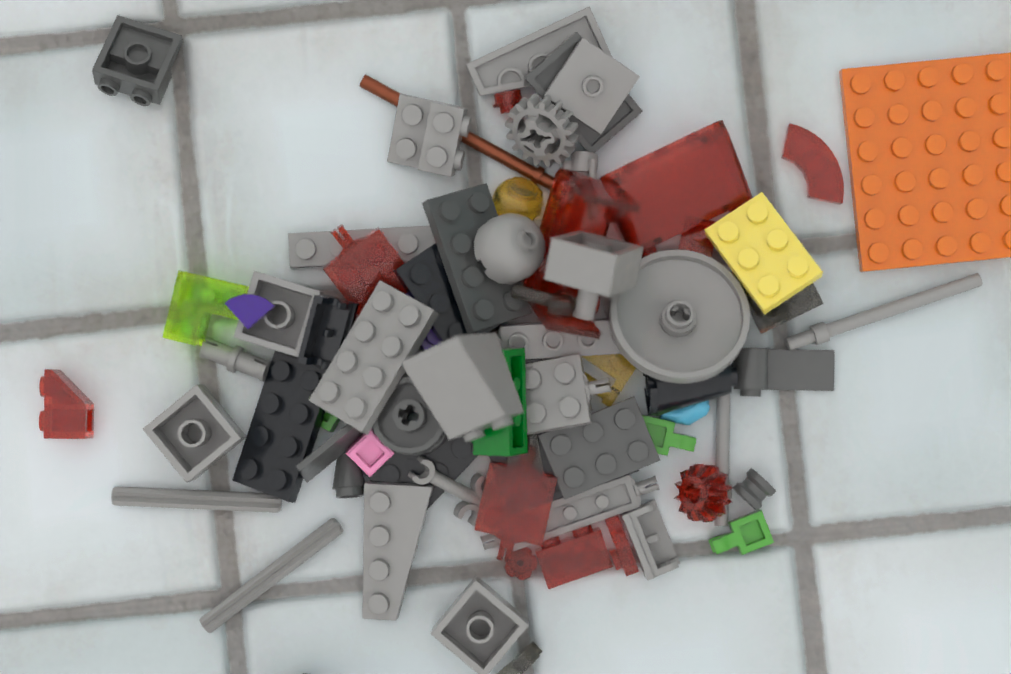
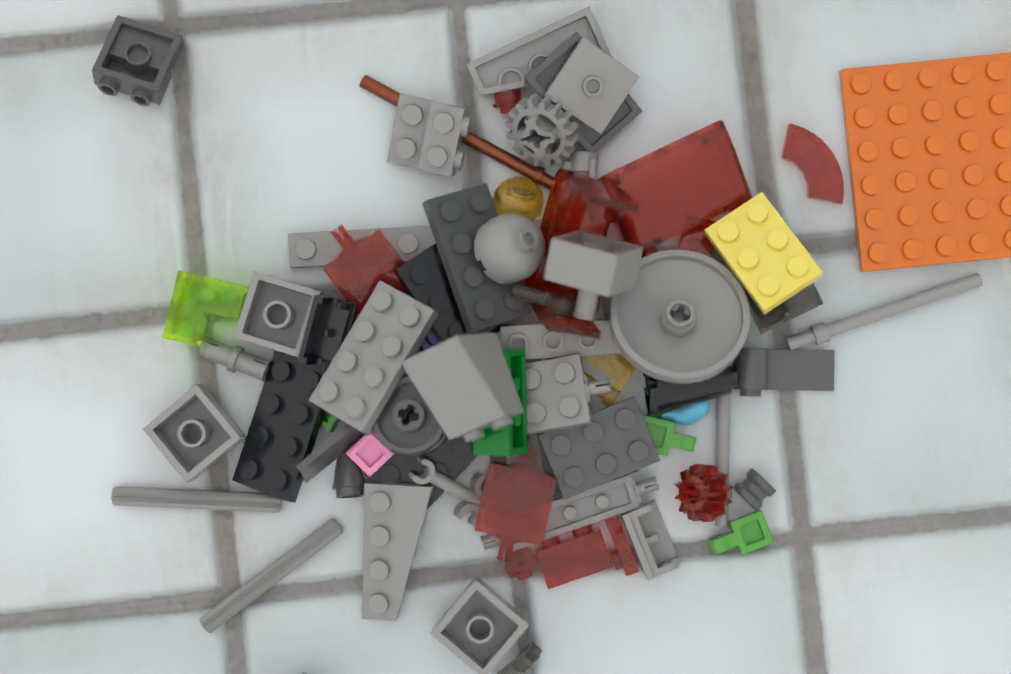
(66, 408): clear red slope -> none
(249, 308): dark purple tile -> none

